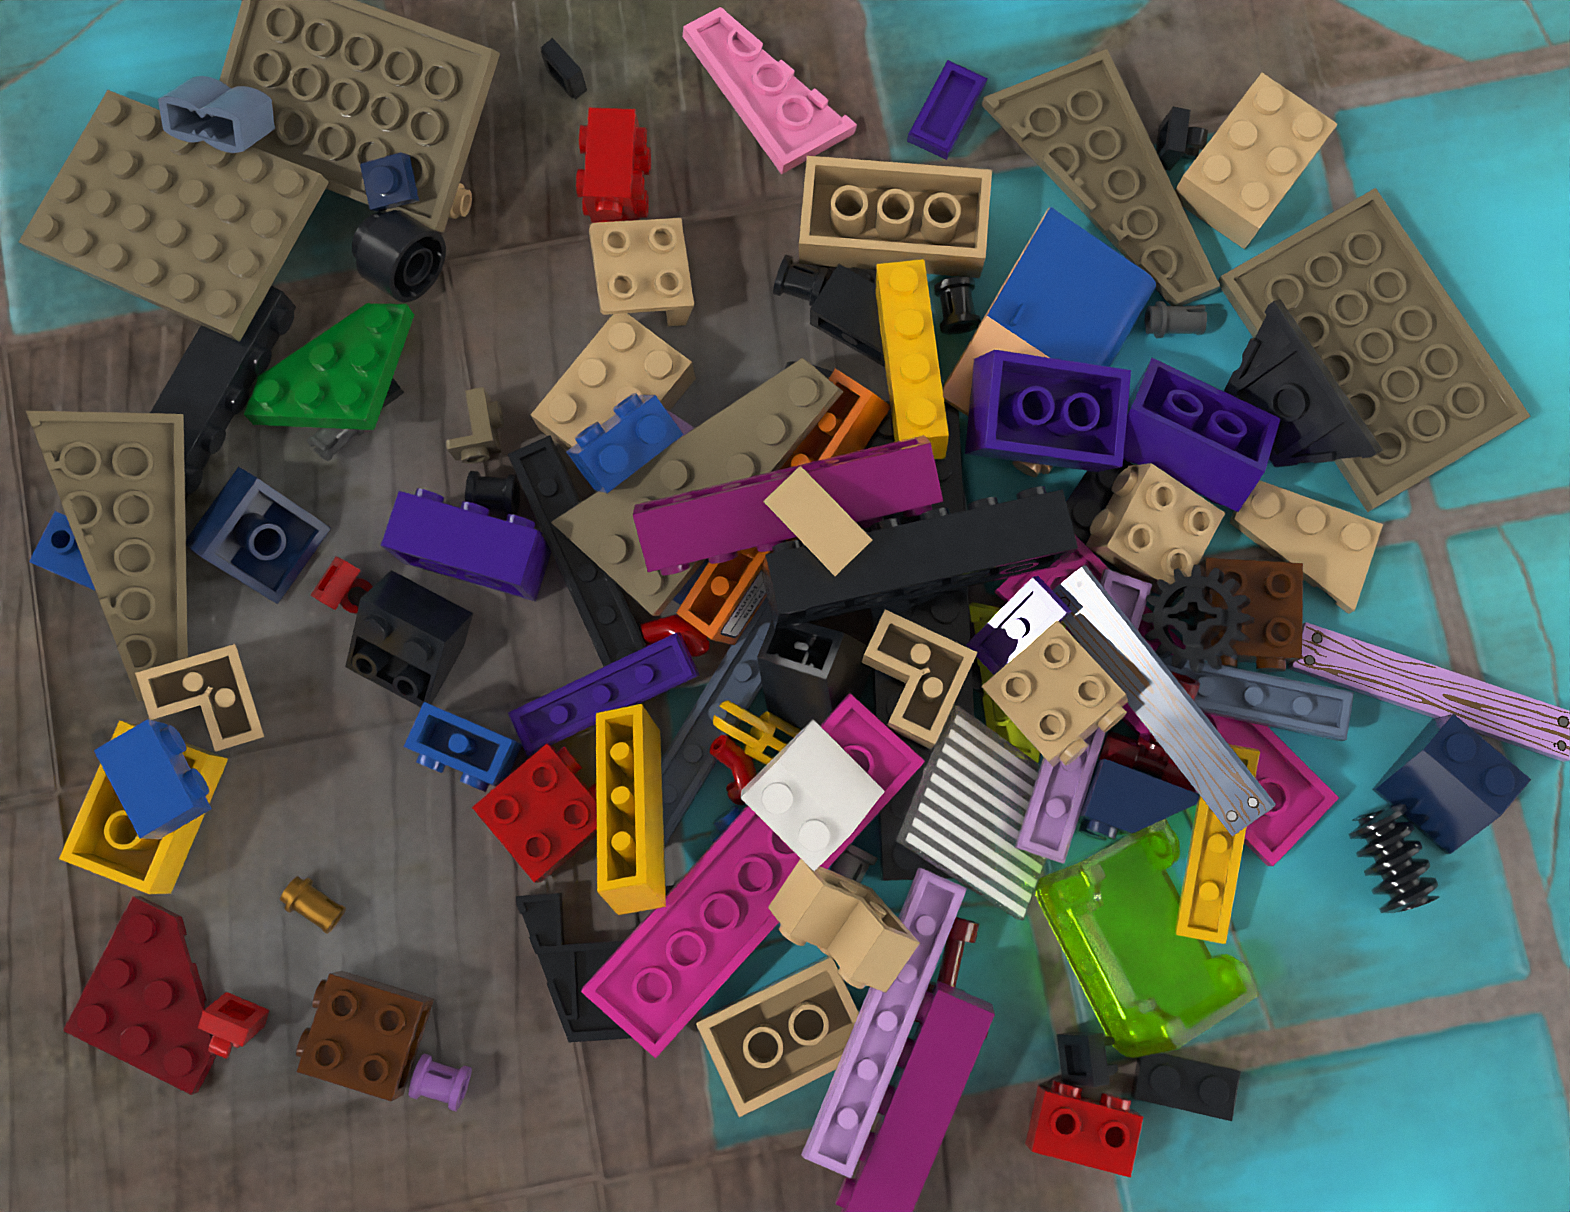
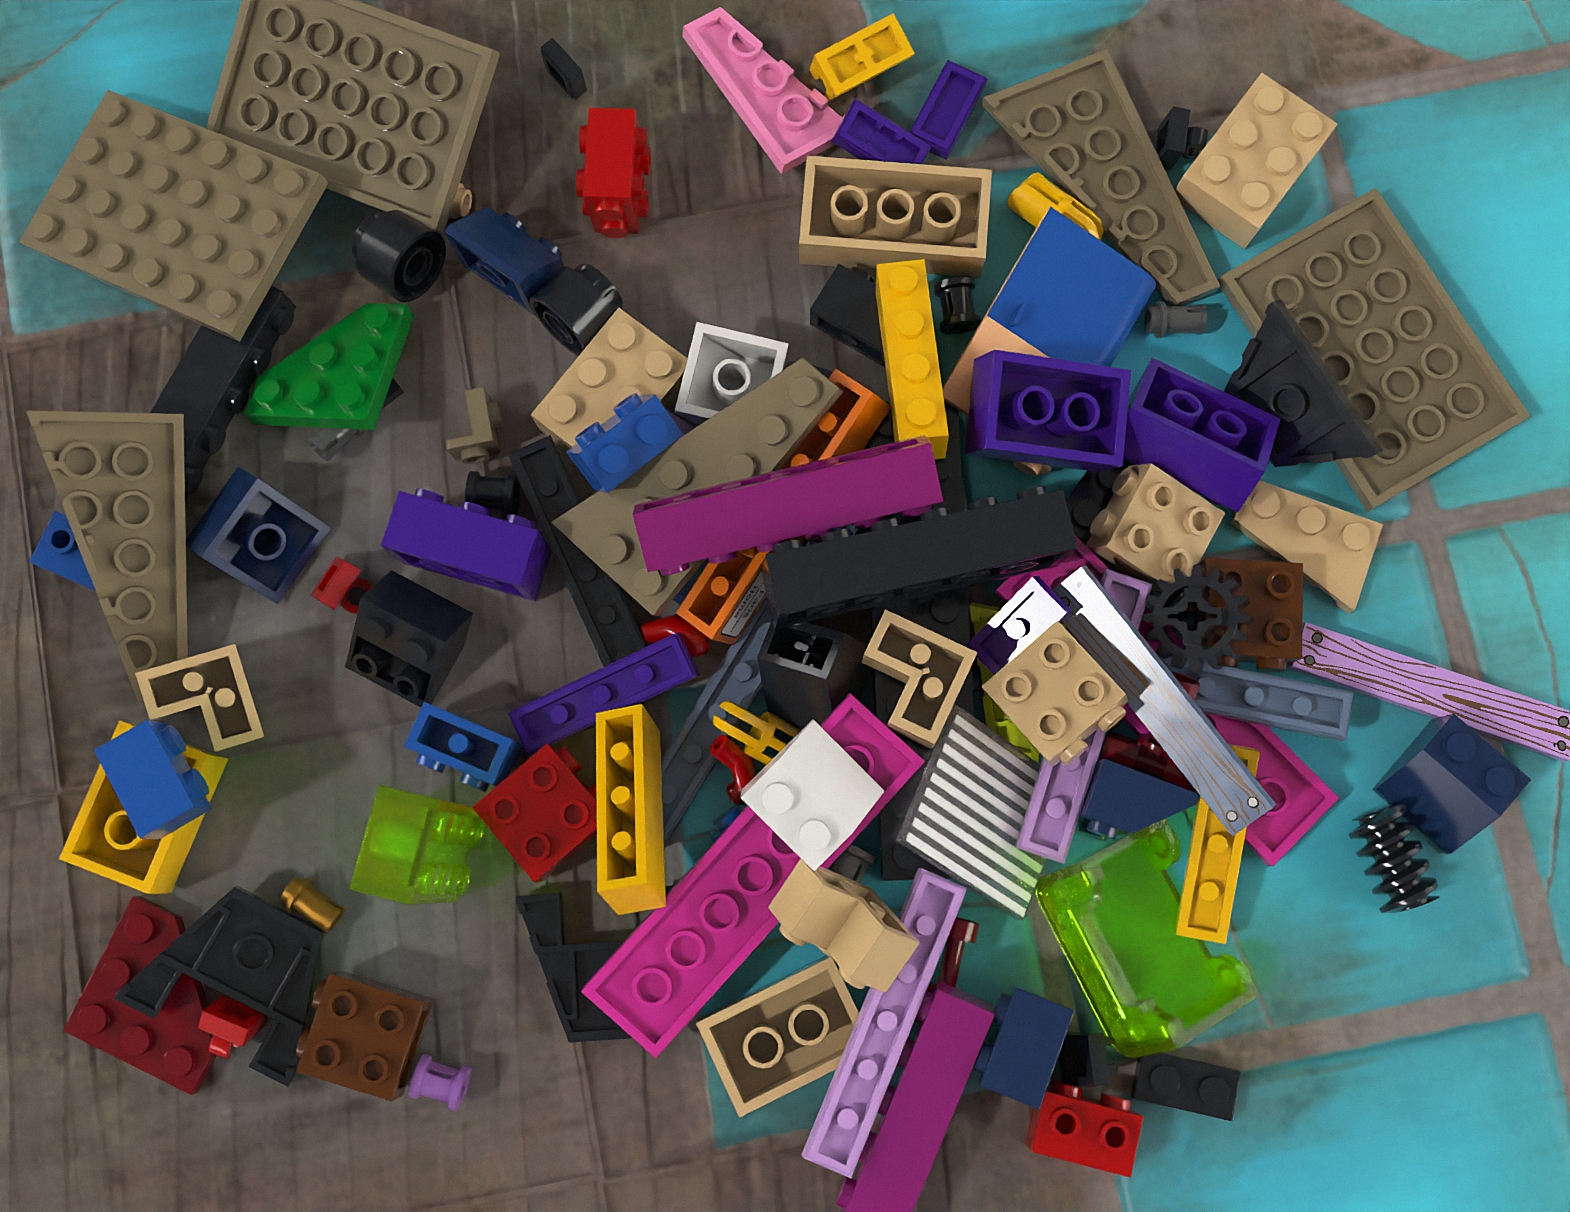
(217, 114): sand blue brick -> none
(250, 955): none -> black wing
(389, 182): dark blue plate -> none
(416, 848): none -> clear neon green brick
(504, 254): none -> dark blue slope
(576, 305): none -> black piece
(642, 268): tan bracket -> none
(725, 368): none -> white slope
(799, 280): black bush -> none
(817, 520): tan slope -> none
(861, 56): none -> yellow hinge
(876, 138): none -> dark purple plate
(1024, 1046): none -> dark blue slope
(1038, 194): none -> yellow arm

